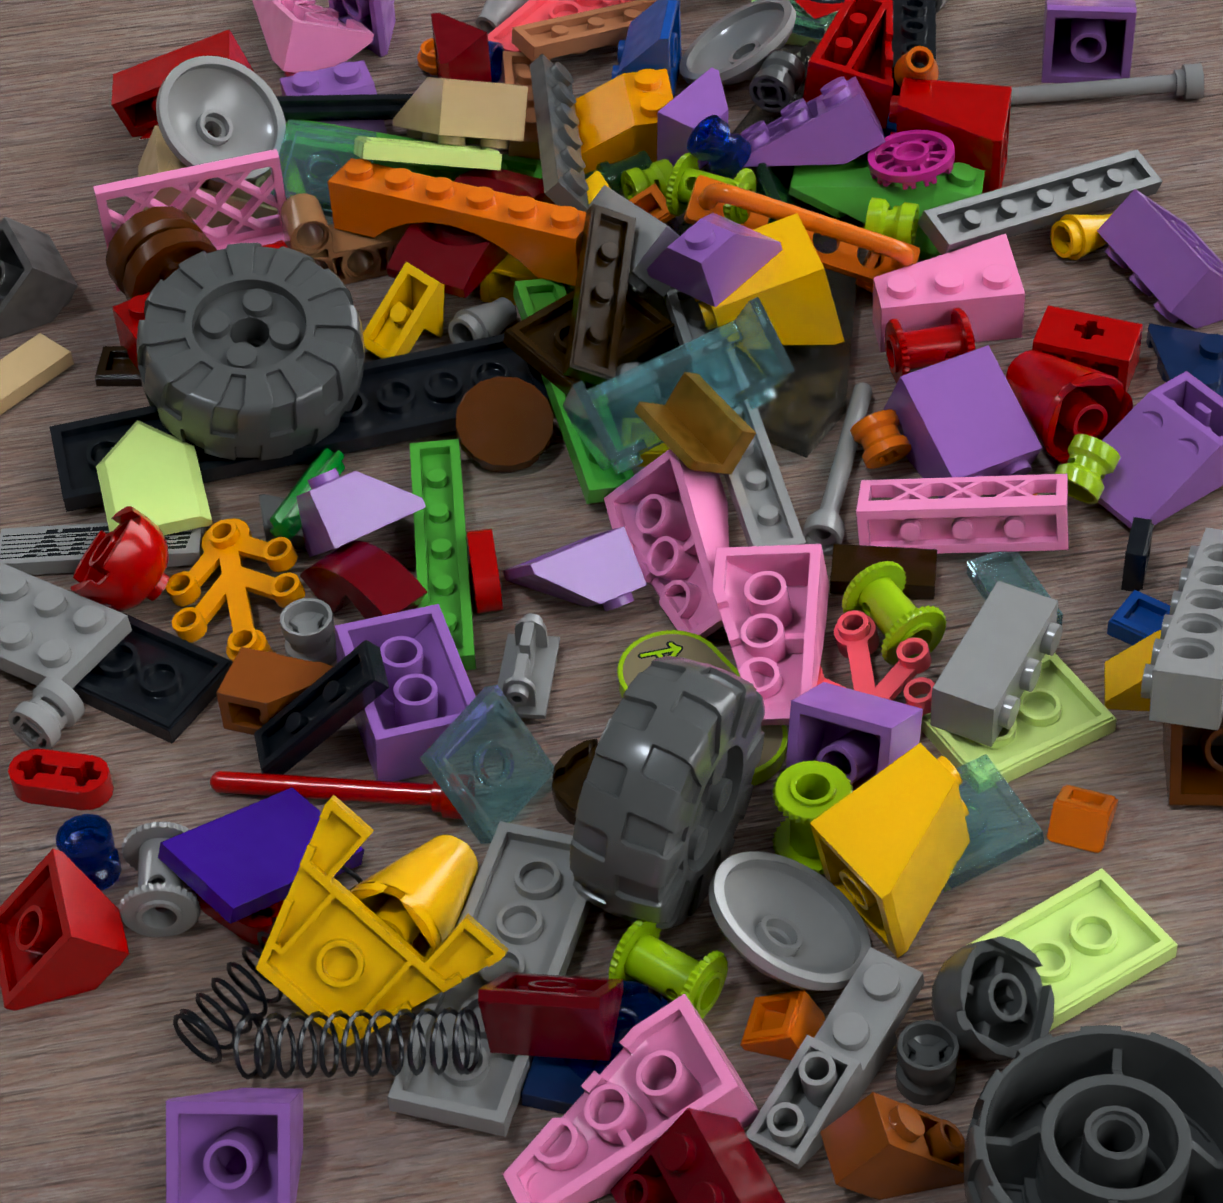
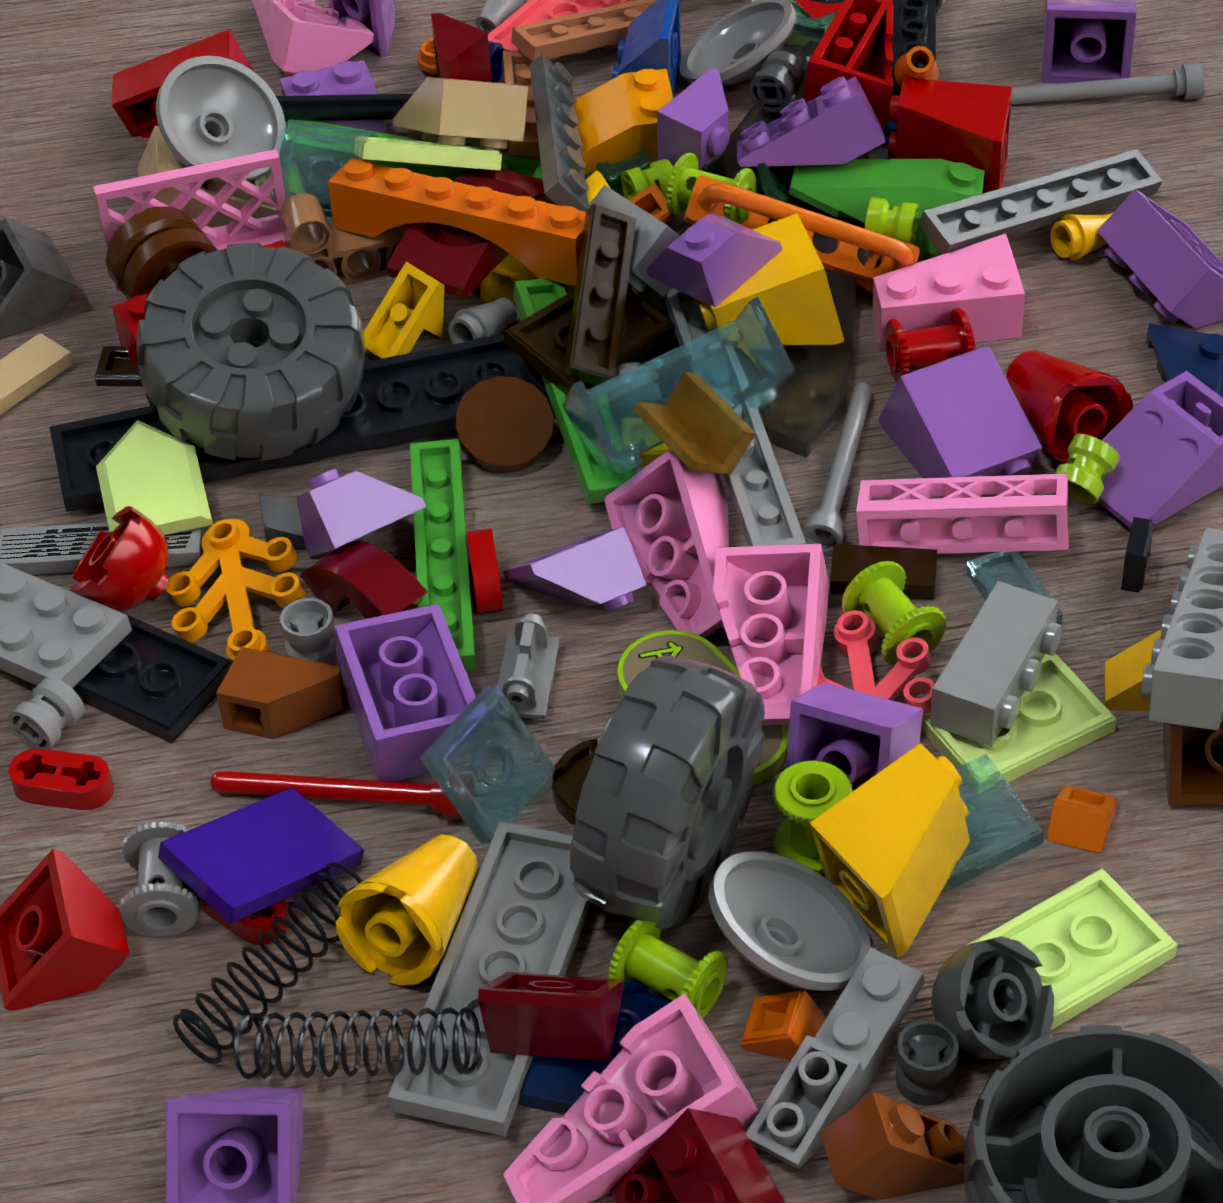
(91, 847): clear blue wheel -> none
(286, 518): green axle -> none
(321, 709): black tile -> none
(341, 956): yellow wing -> none
(717, 145): clear blue wheel -> none
(880, 439): orange wheel -> none
(913, 159): dark pink wheel -> none
(1091, 341): red brick -> none
(1137, 618): blue tile -> none

